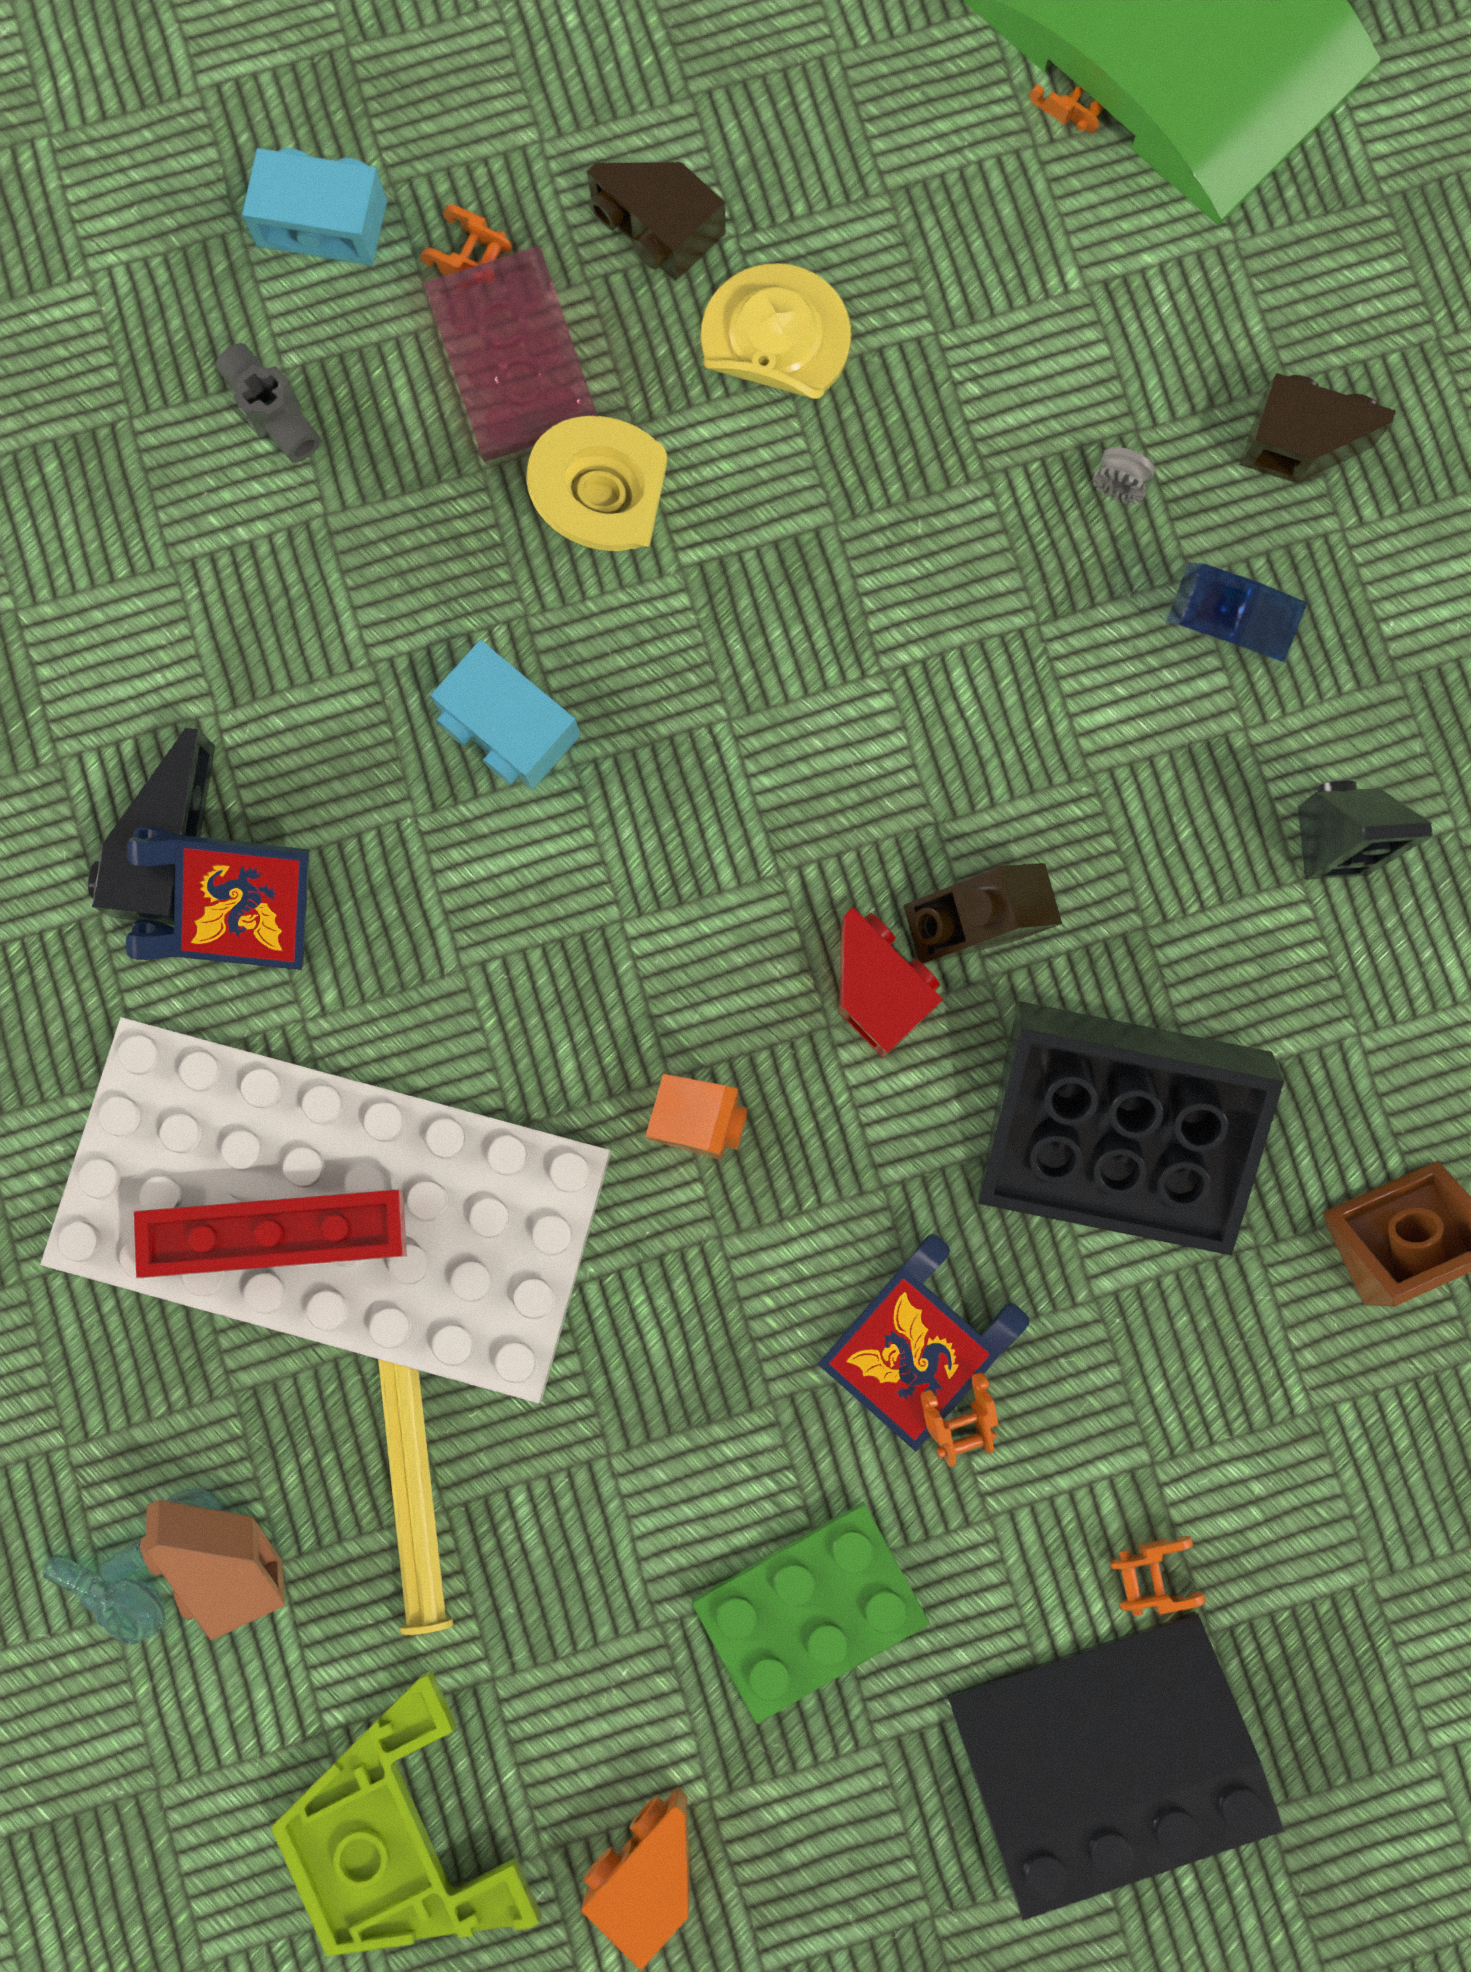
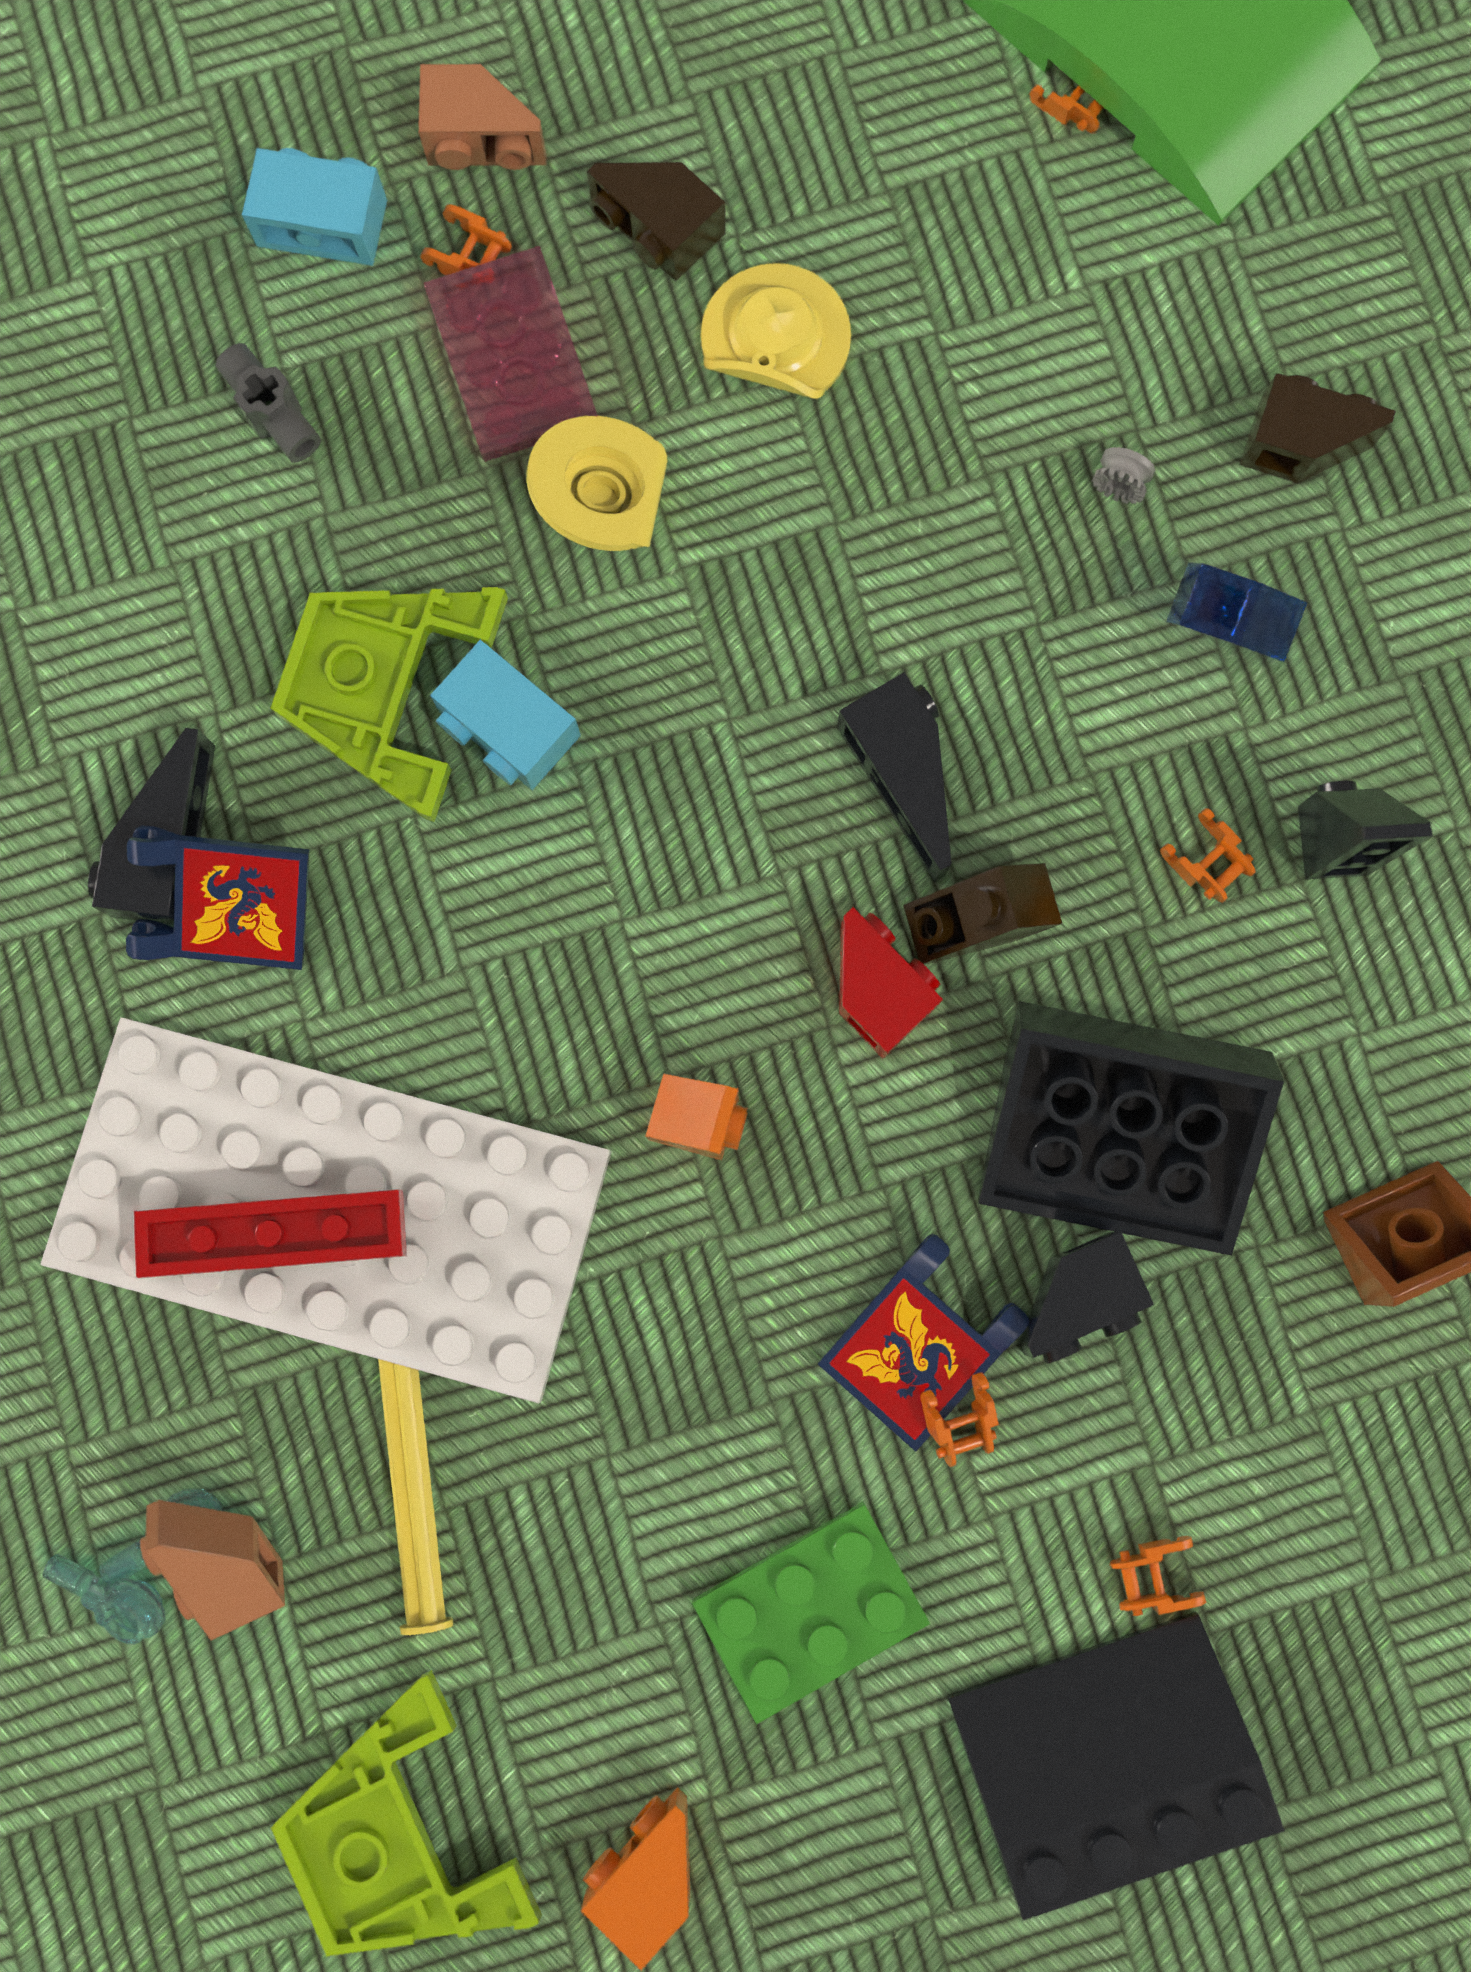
(356, 670): none -> lime wing
(475, 120): none -> nougat slope
(900, 752): none -> black slope
(1083, 1292): none -> black slope
(1225, 845): none -> orange piece

